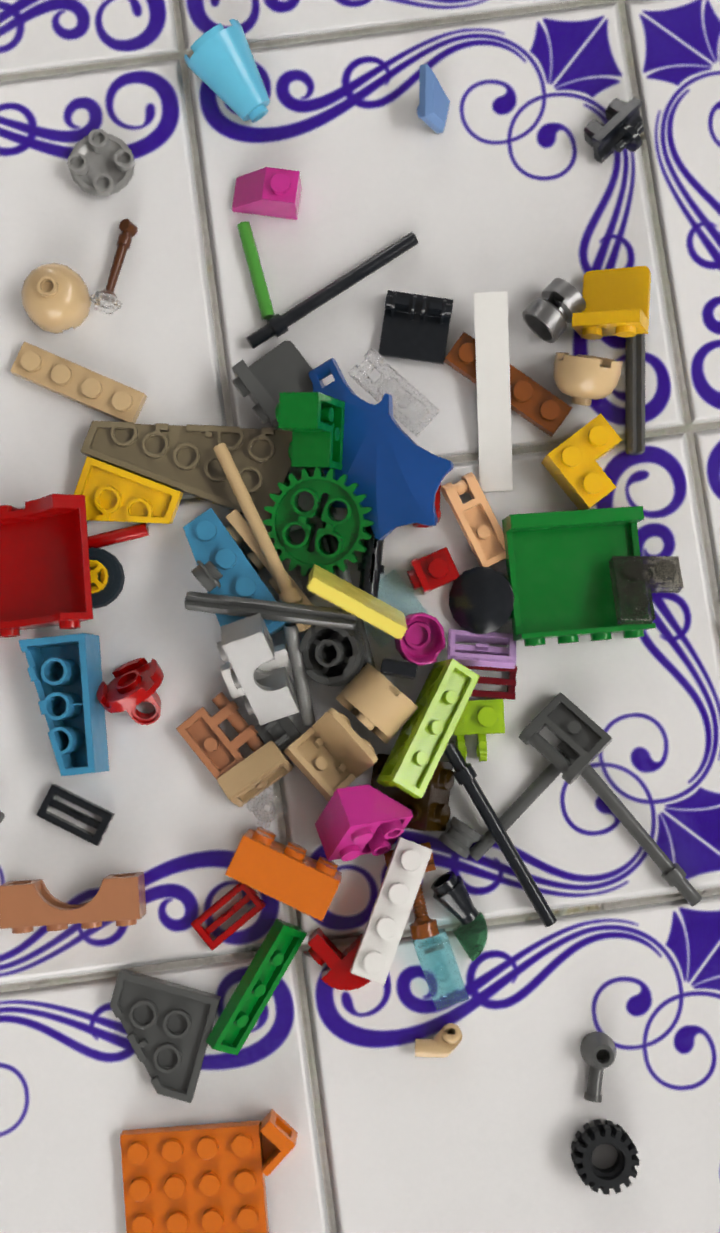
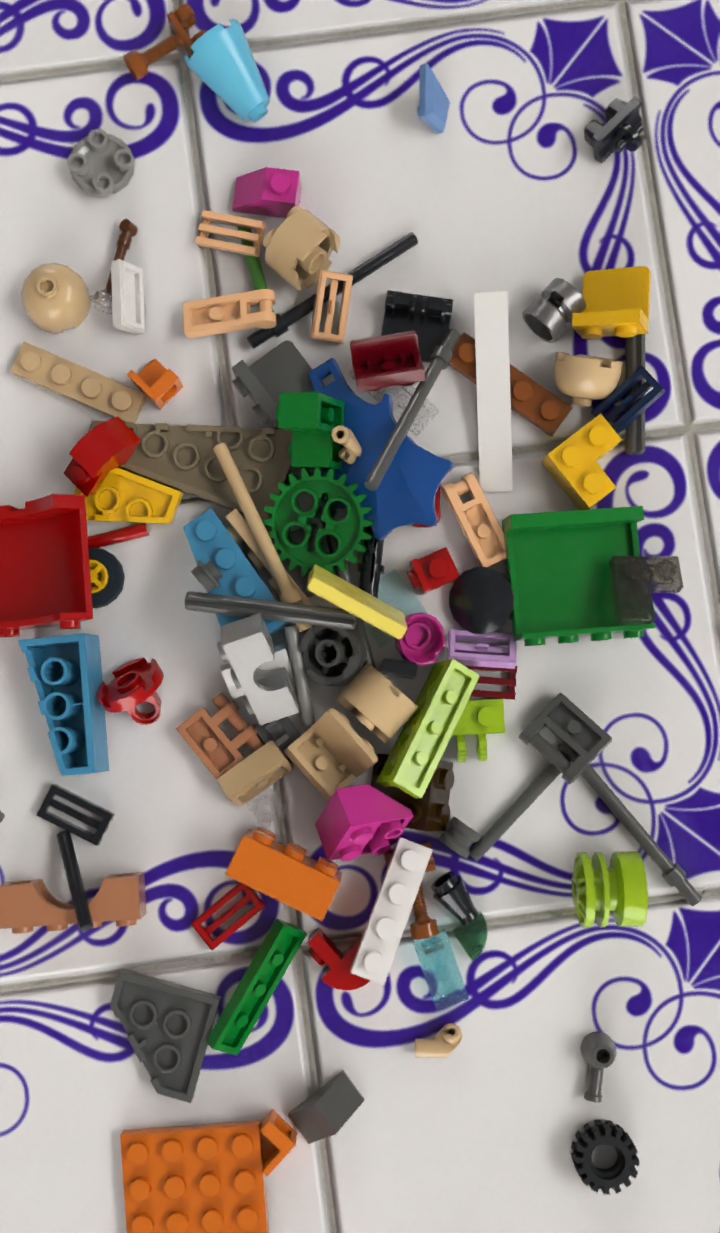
(75, 881): none -> black bar
(99, 452): none -> red brick
(127, 297): none -> white tile
(157, 383): none -> orange panel
(178, 21): none -> dark orange bar
(207, 228): none -> light nougat tile
(229, 313): none -> light nougat plate
(300, 248): none -> tan brick
(327, 336): none -> light nougat tile
(327, 1109): none -> dark grey slope
(351, 445): none -> tan arm
(386, 361): none -> dark red bracket
(438, 361): none -> dark grey bar
(466, 776): black bar -> none
(615, 889): none -> lime wheel
(638, 408): none -> dark blue tile

